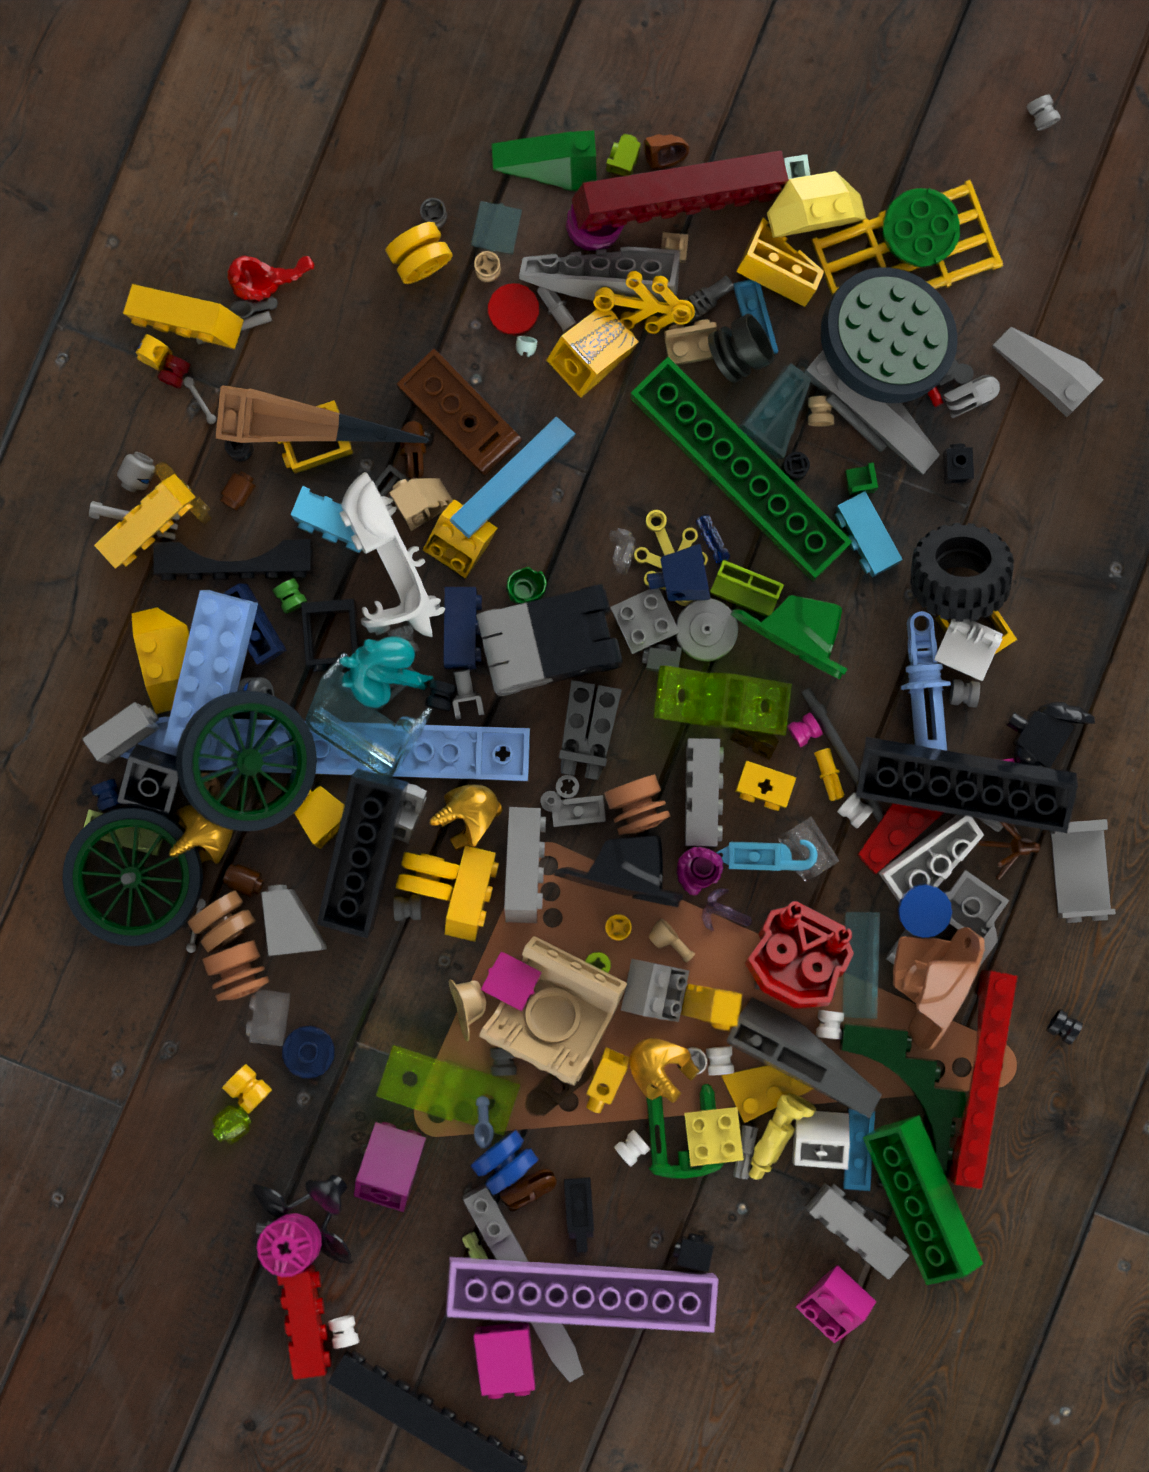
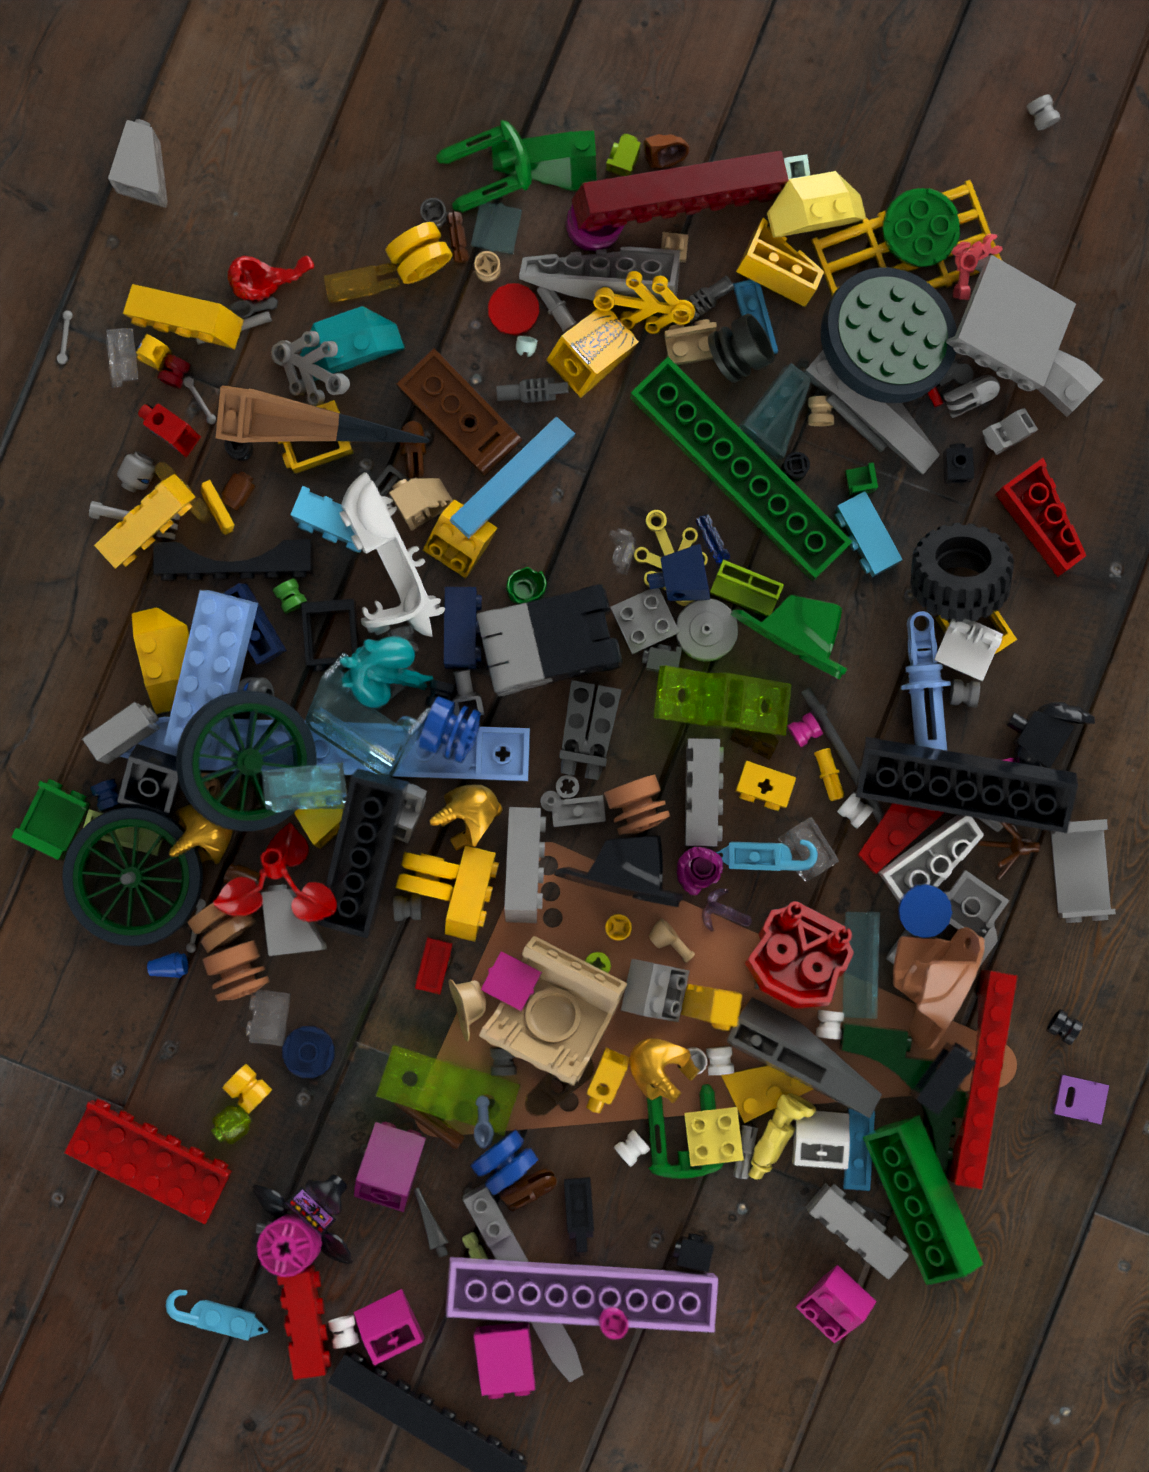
(52, 819): none -> green panel
(62, 358): none -> light grey hinge
(121, 356): none -> clear bracket
(139, 164): none -> light grey slope
(148, 1160): none -> red bracket
(168, 966): none -> blue cone
(169, 428): none -> red torso
(217, 507): none -> yellow tile
(217, 1318): none -> medium azure plate
(285, 355): none -> light grey plant
(287, 848): none -> red plant
(305, 787): none -> clear light blue wedge
(310, 1211): none -> piece
(358, 282): none -> clear yellow hinge
(359, 338): none -> teal wedge
(388, 1327): none -> dark pink slope
(433, 965): none -> red tile
(434, 1234): none -> dark grey piece
(435, 1125): none -> reddish brown axle
(451, 730): none -> blue wheel
(457, 237): none -> reddish brown axle
(515, 155): none -> green piece
(532, 390): none -> dark grey hinge
(615, 1327): none -> dark pink wheel
(943, 1077): none -> black window
(967, 260): none -> coral piece
(1009, 431): none -> light grey brick
(1012, 324): none -> light grey panel
(1042, 517): none -> red wedge
(1087, 1100): none -> medium lavender piece

